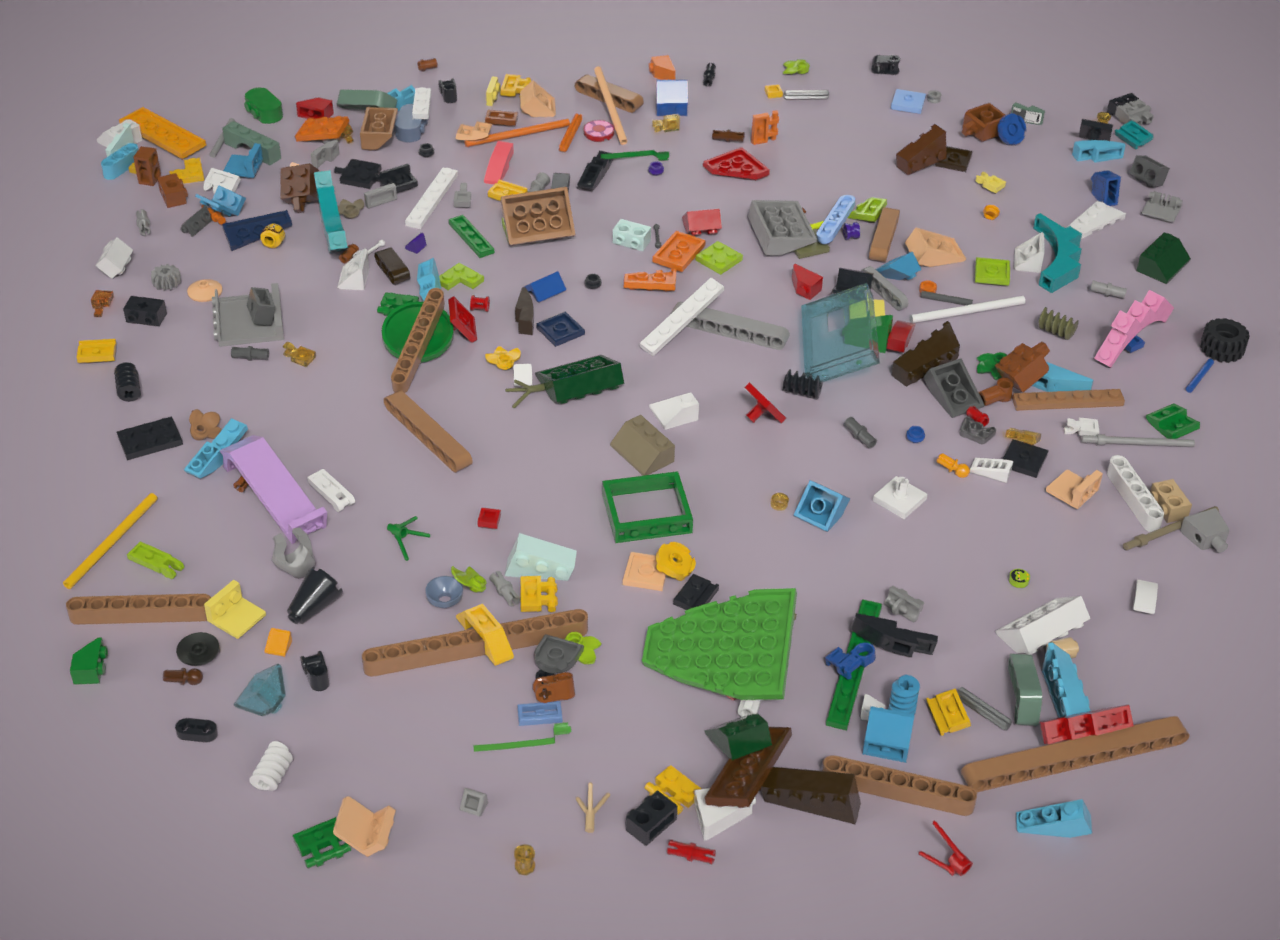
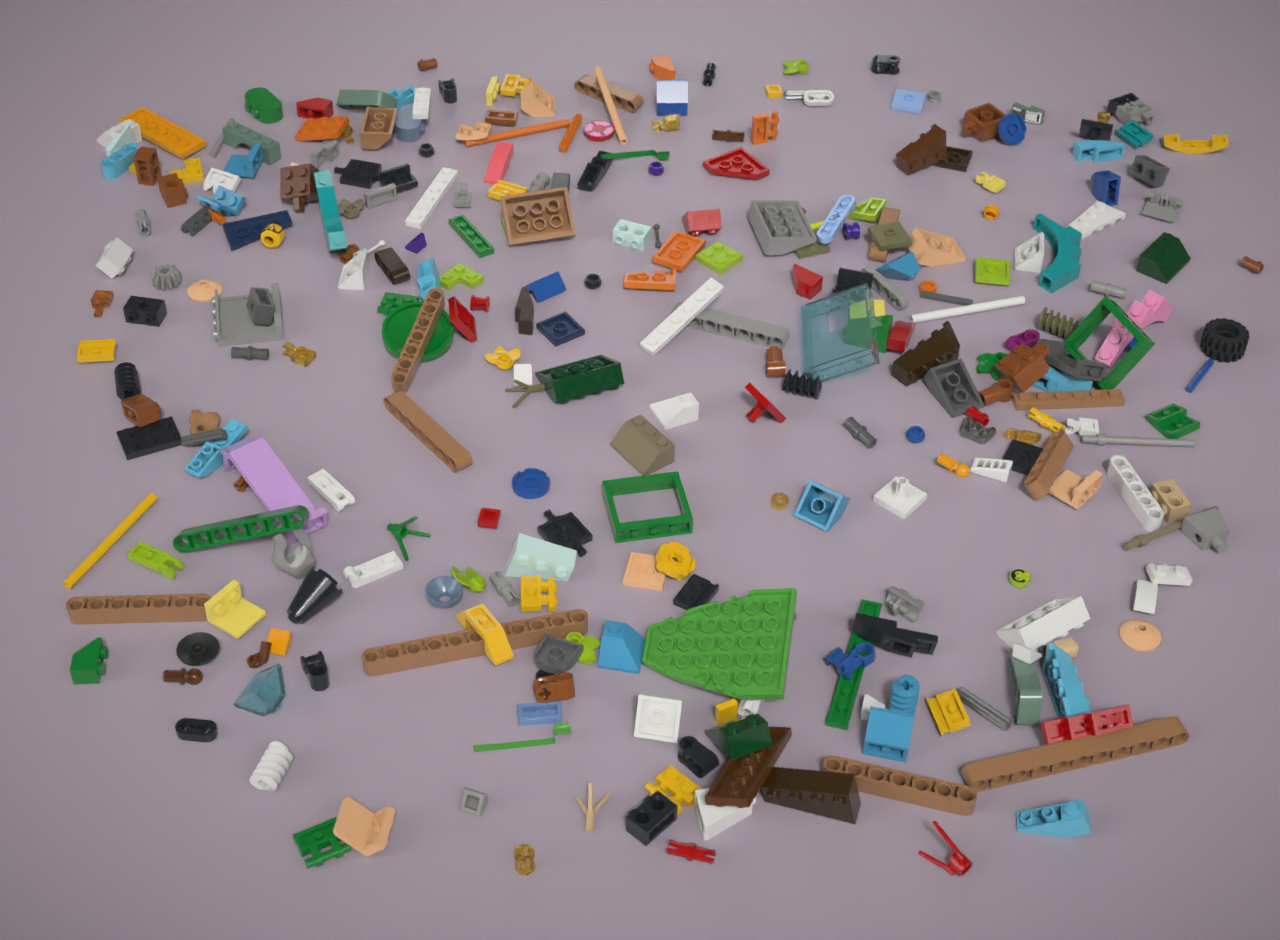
(141, 410): none -> dark orange brick
(203, 437): none -> dark grey axle
(232, 532): none -> green beam
(261, 657): none -> reddish brown arm
(373, 569): none -> white plate
(531, 483): none -> blue tile
(565, 531): none -> black plate
(621, 648): none -> dark azure slope
(658, 717): none -> white tile
(699, 759): none -> black piece
(726, 711): none -> yellow tile
(775, 365): none -> dark orange piece
(817, 97): none -> white plate
(889, 236): none -> olive plate
(1025, 654): none -> white slope
(1027, 337): none -> magenta piece
(1045, 420): none -> yellow pin
(1048, 465): none -> medium nougat beam
(1079, 369): none -> dark grey panel
(1090, 324): none -> green window
(1140, 635): none -> light nougat dish
(1169, 574): none -> white plate
(1195, 146): none -> yellow slope
(1253, 265): none -> dark orange pin

